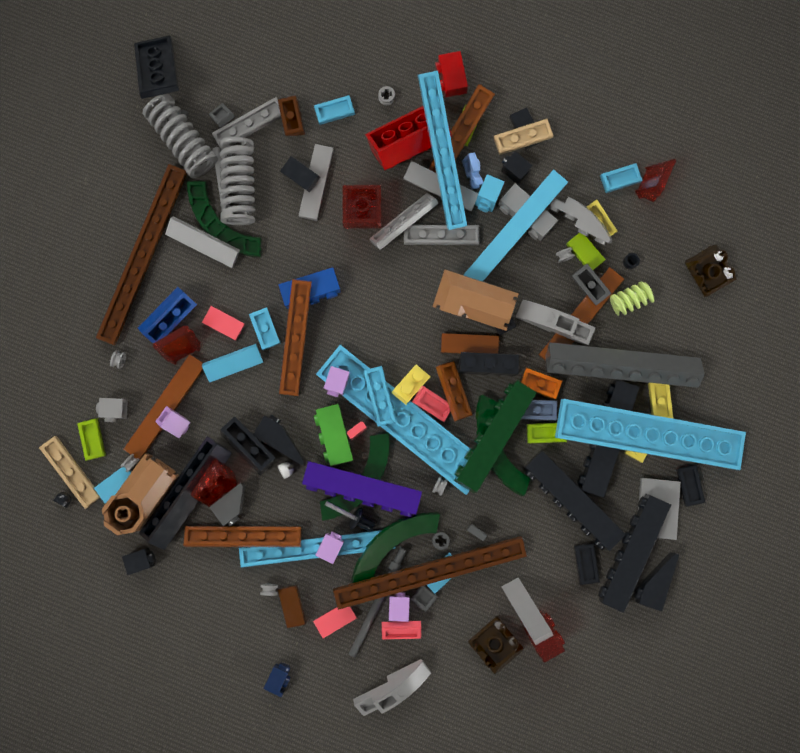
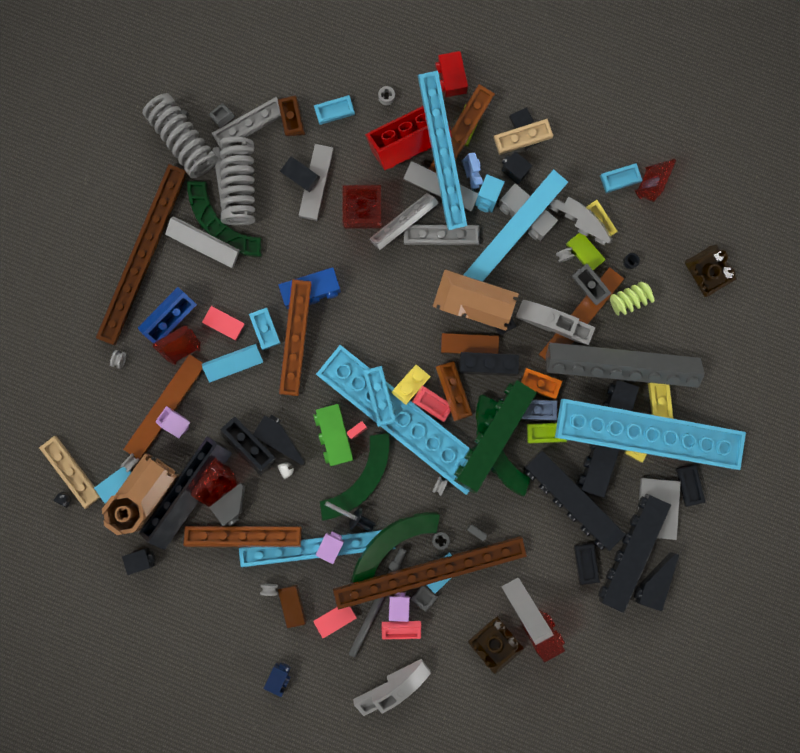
(91, 439): lime tile -> none
(112, 409): light grey brick -> none
(156, 67): black tile -> none
(336, 381): lavender brick -> none
(361, 487): dark purple brick -> none

